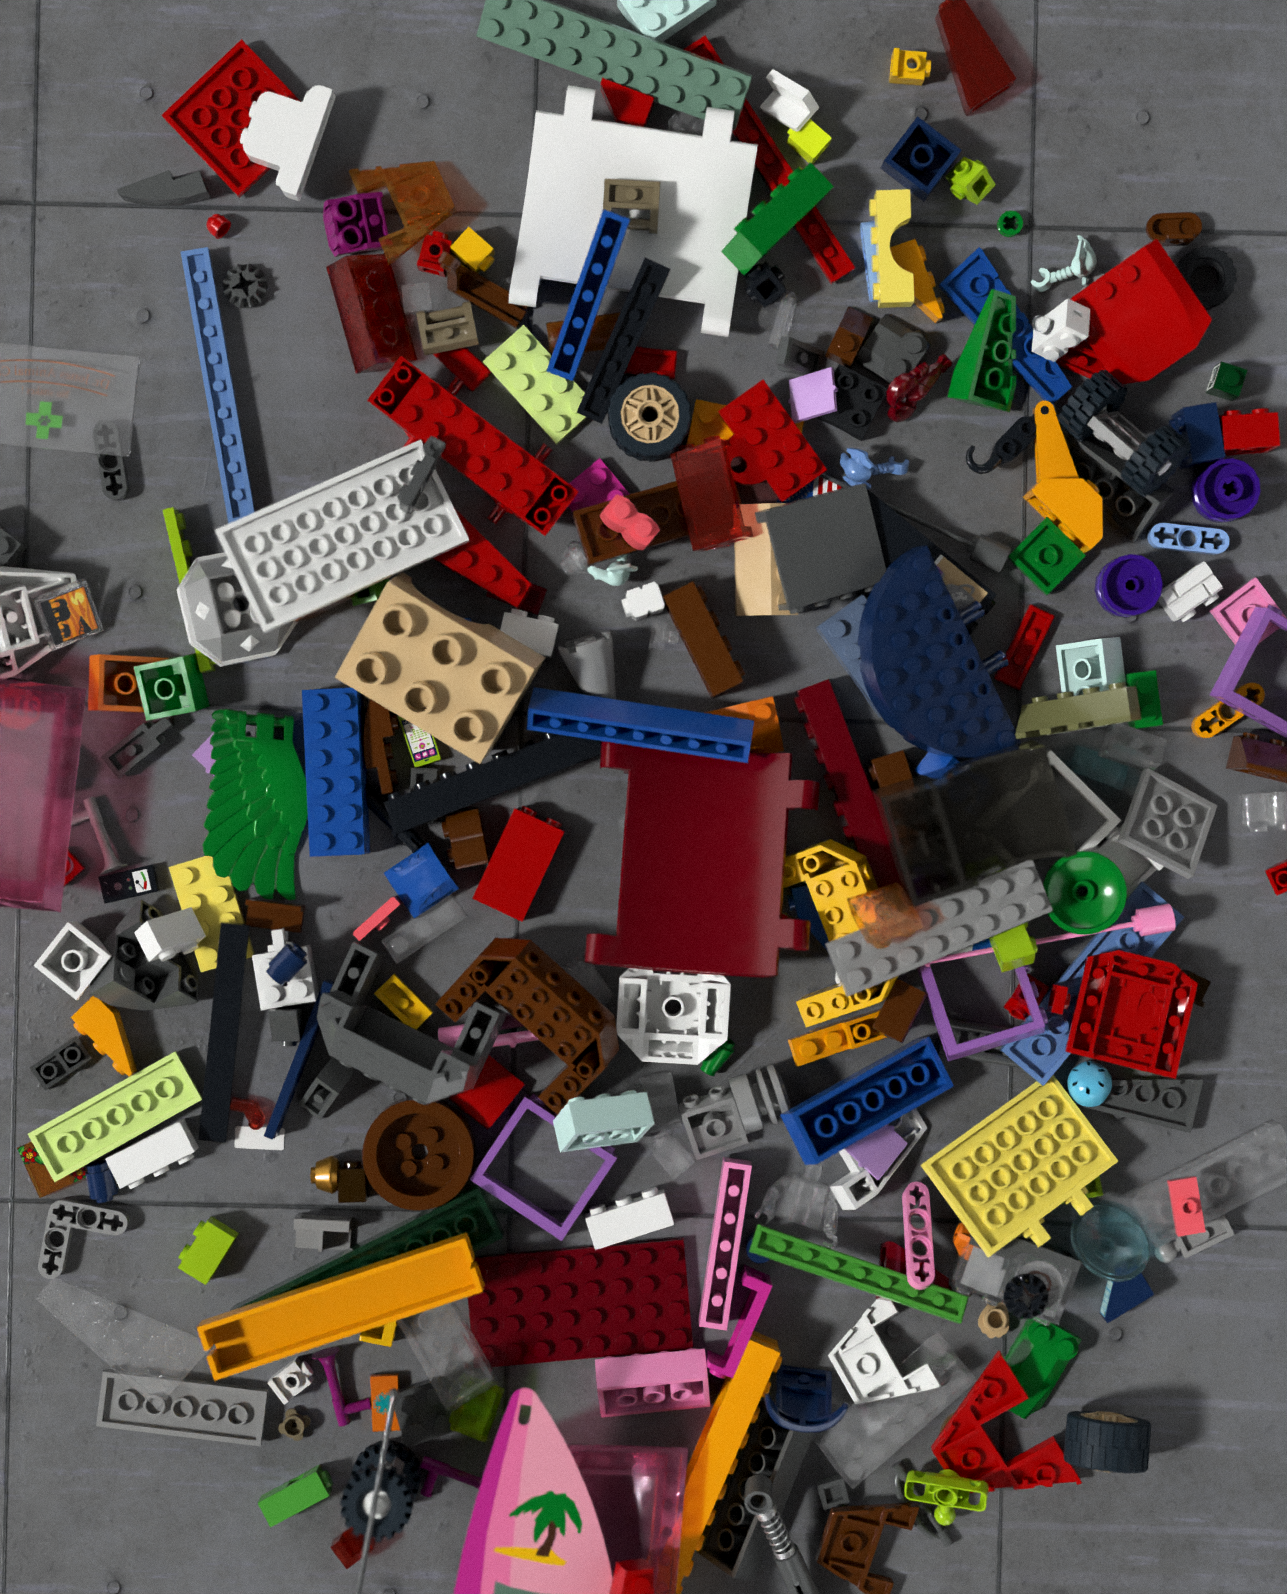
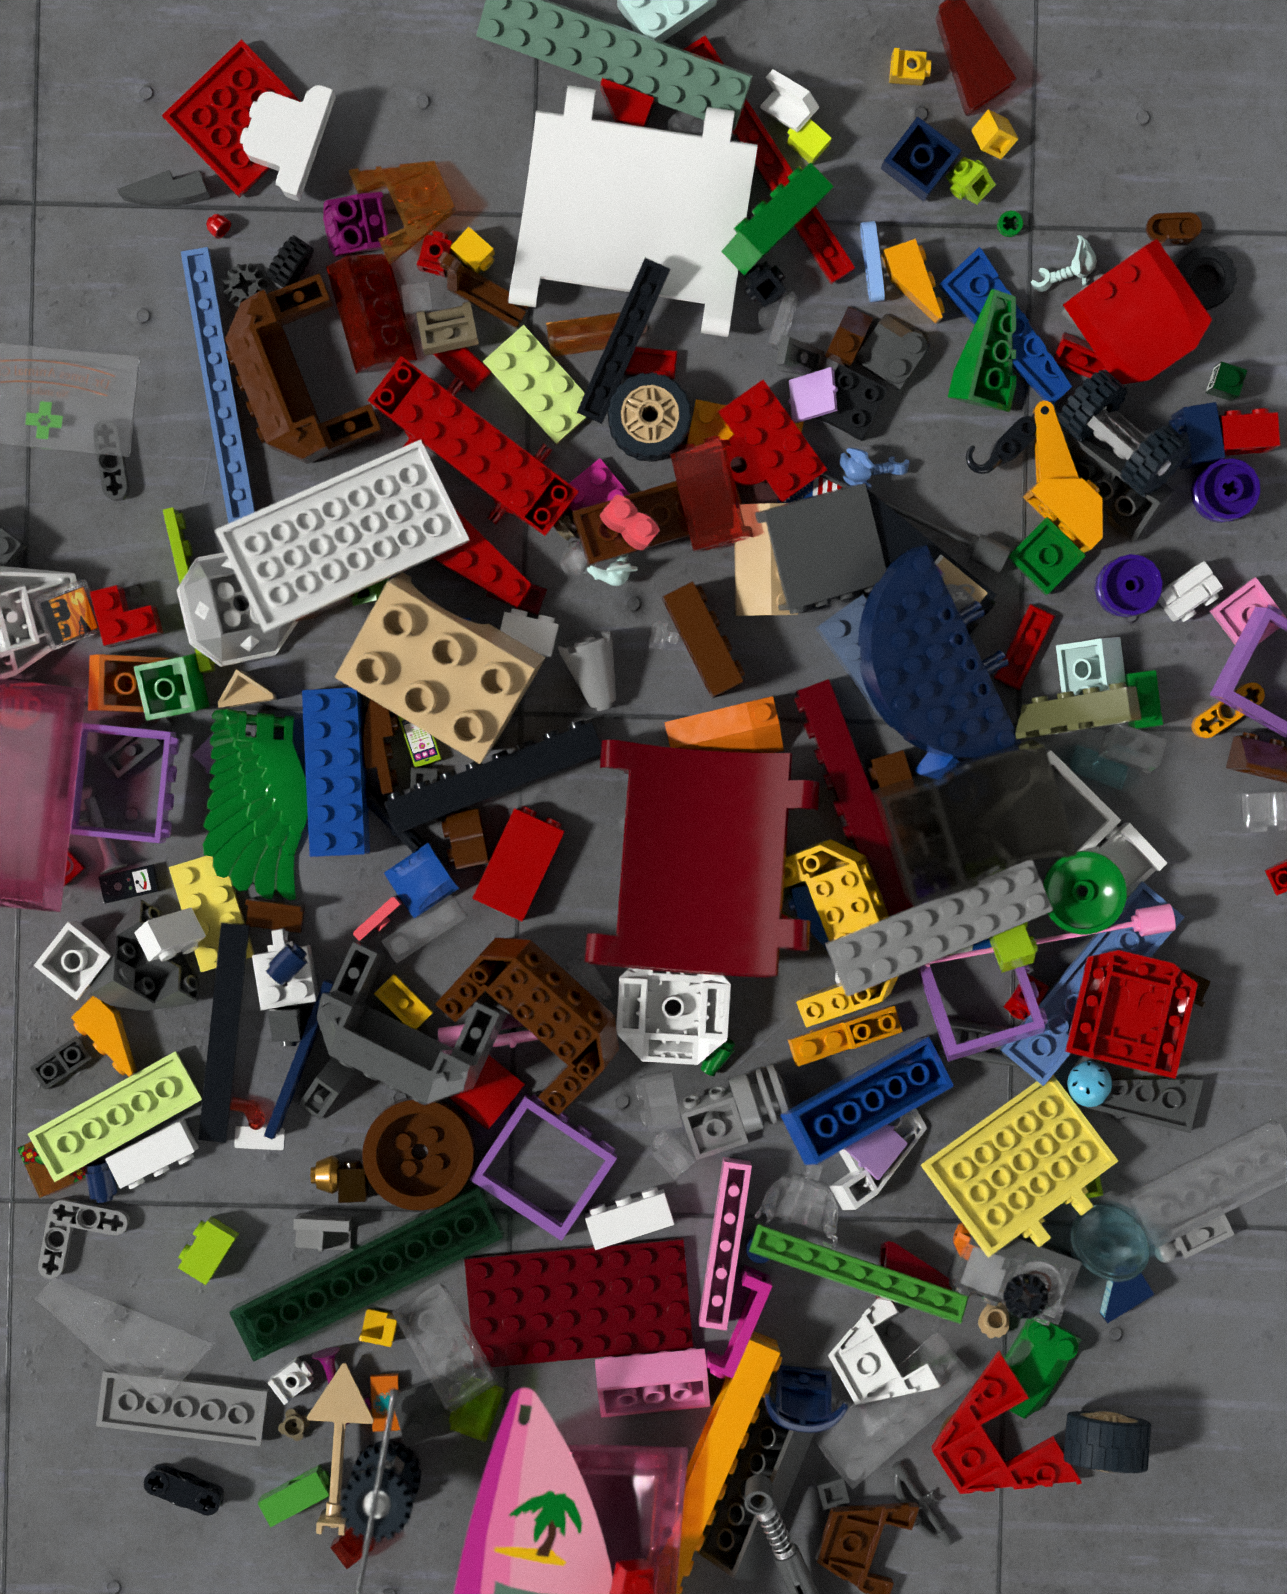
(118, 623): none -> red brick
(165, 800): none -> medium lavender window
(184, 1489): none -> black piece
(243, 691): none -> tan slope
(275, 381): none -> reddish brown wedge
(290, 261): none -> black tyre
(340, 1306): light orange piece -> none
(341, 1405): none -> tan piece
(421, 474): dark grey hinge -> none
(437, 1467): magenta piece -> none
(566, 527): none -> dark tan plate
(588, 294): blue brick -> none
(603, 1121): light aqua brick -> none
(634, 196): dark tan plate -> none
(640, 725): blue brick -> none
(643, 601): white brick -> none
(884, 915): clear orange slope -> none
(893, 283): light yellow arch -> none
(899, 1011): reddish brown slope -> none
(913, 387): dark red animal -> none
(921, 1235): bright pink beam -> none
(946, 1491): lime piece -> none
(994, 134): none -> yellow panel
(1058, 999): red plate -> none
(1060, 329): white piece -> none
(1167, 823): light grey plate -> none
(1186, 1206): coral plate -> none
(1208, 548): light blue beam -> none

